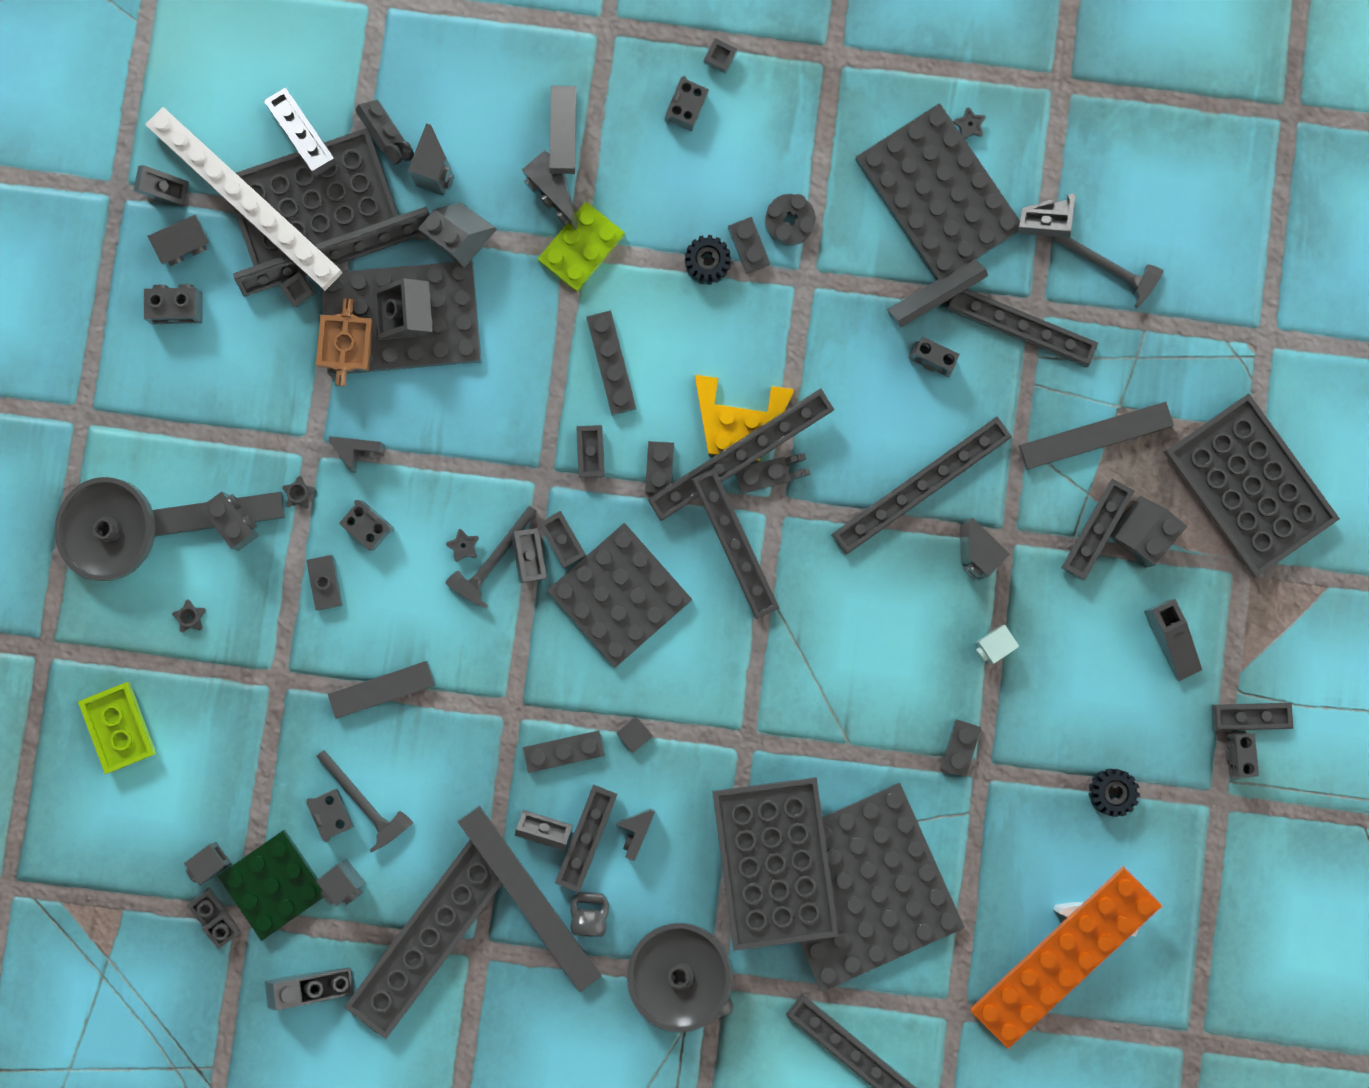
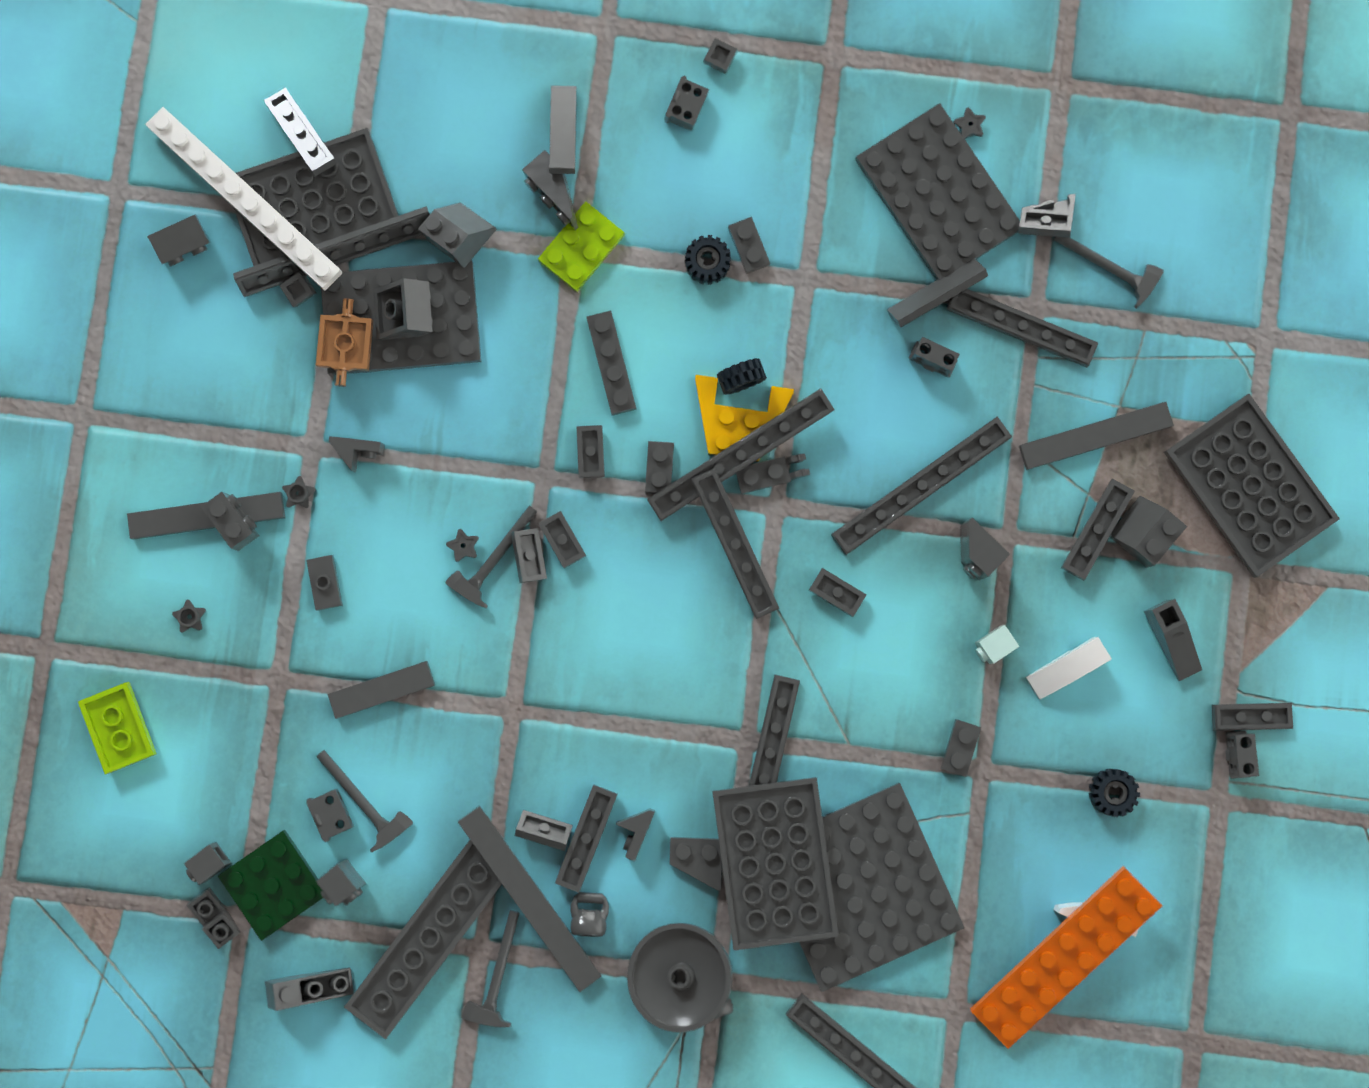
(105, 529): dark grey dish -> none
(160, 186): dark grey slope -> none
(173, 305): dark grey brick -> none
(367, 523): dark grey piece -> none
(384, 132): dark grey hinge -> none
(429, 164): dark grey slope -> none
(488, 1012): none -> dark grey piece
(563, 751): dark grey plate -> none
(619, 595): dark grey plate -> none
(634, 734): dark grey tile -> none
(698, 858): none -> dark grey wing
(741, 376): none -> black bush
(774, 730): none -> dark grey tile
(796, 206): dark grey plate -> none
(837, 592): none -> dark grey plate
(1068, 667): none -> white slope

